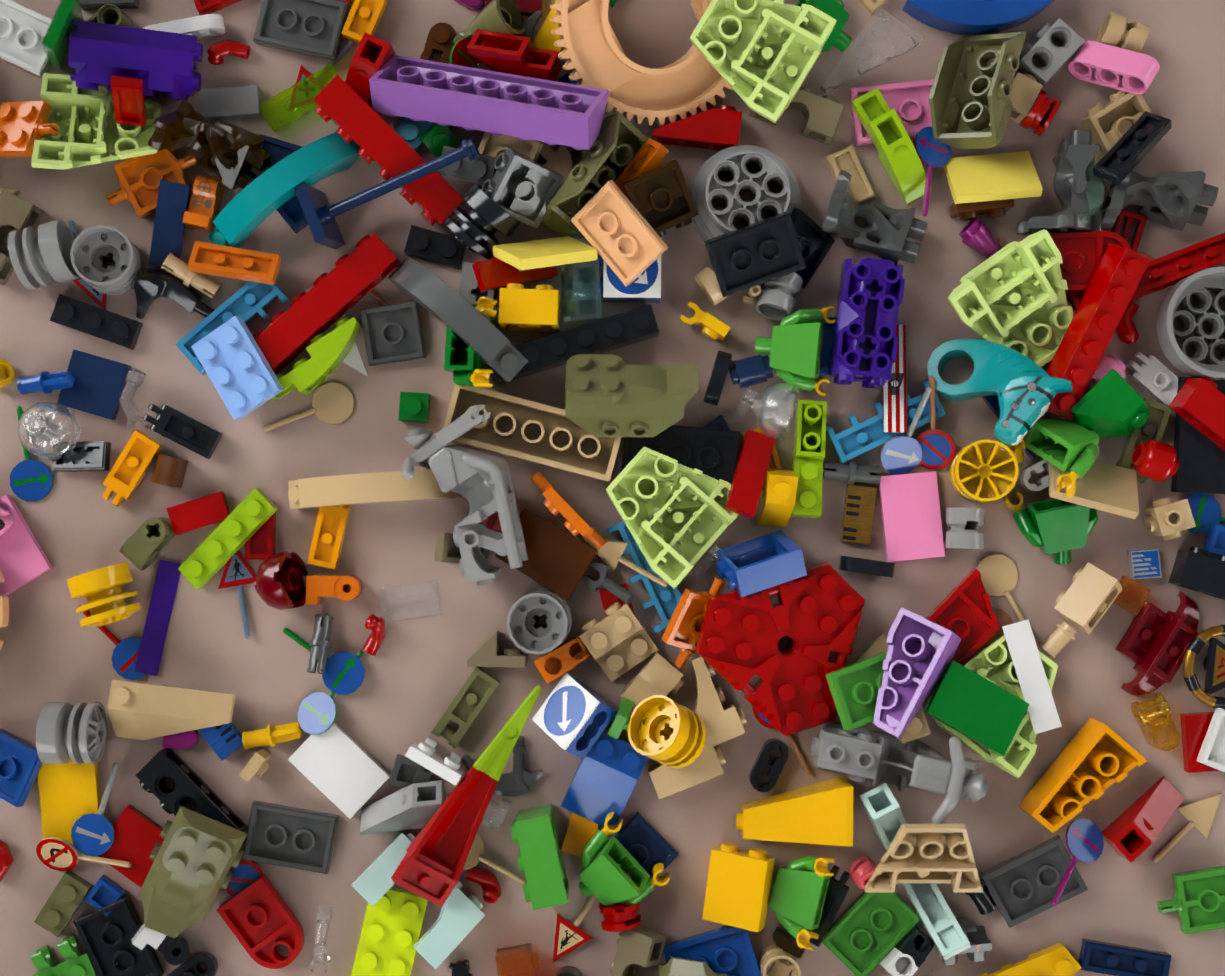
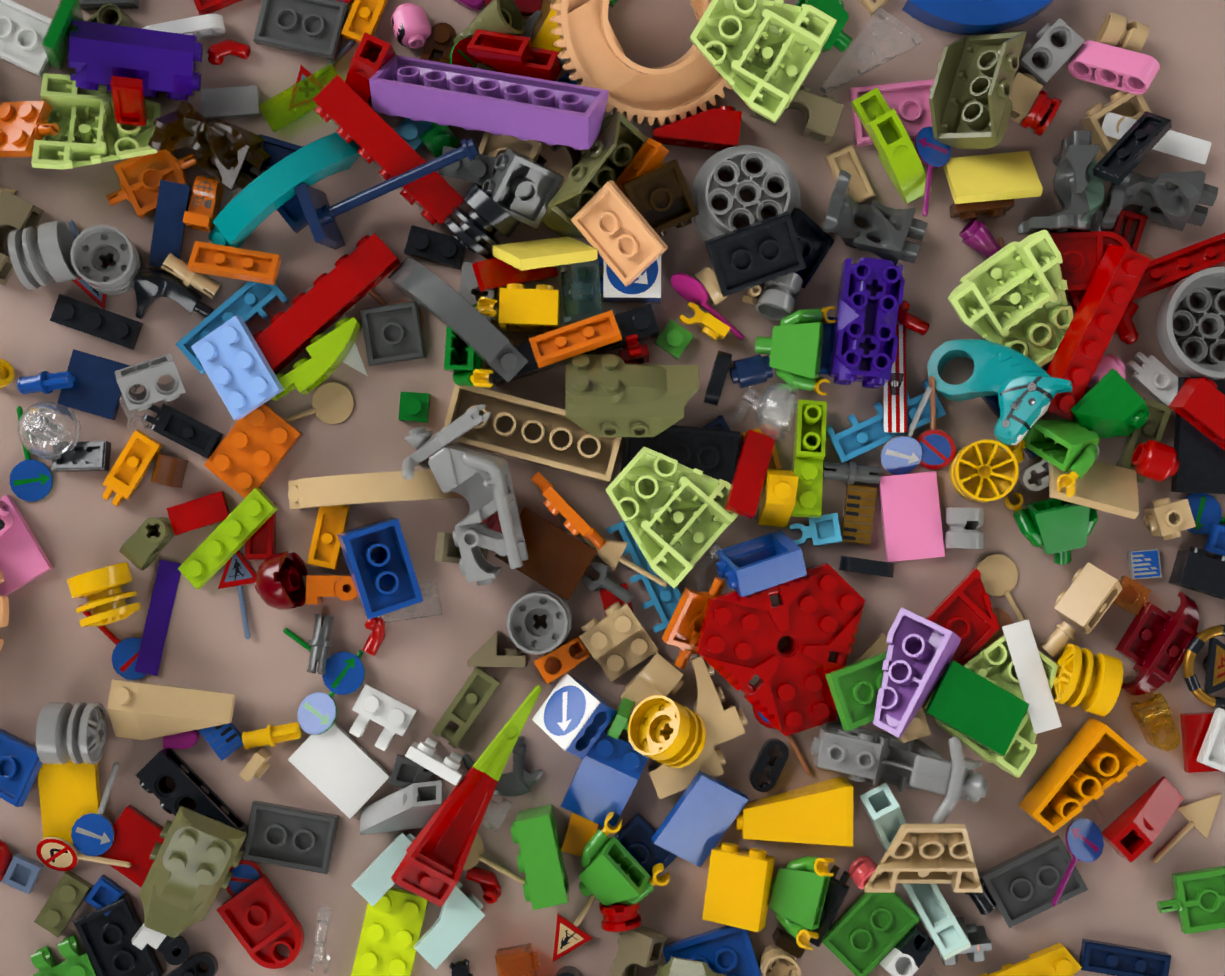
(23, 873): none -> sand blue plate
(147, 374): none -> light grey brick
(253, 450): none -> orange plate
(380, 567): none -> blue slope
(384, 710): none -> white plate
(411, 25): none -> bright pink head
(575, 339): none -> orange plate
(633, 351): none -> red plate
(674, 339): none -> bright green plate
(695, 292): none -> dark pink piece
(700, 818): none -> tile
(821, 530): none -> medium azure plate
(910, 321): none -> red arm
(1087, 680): none -> yellow wheel
(1171, 143): none -> white sticker

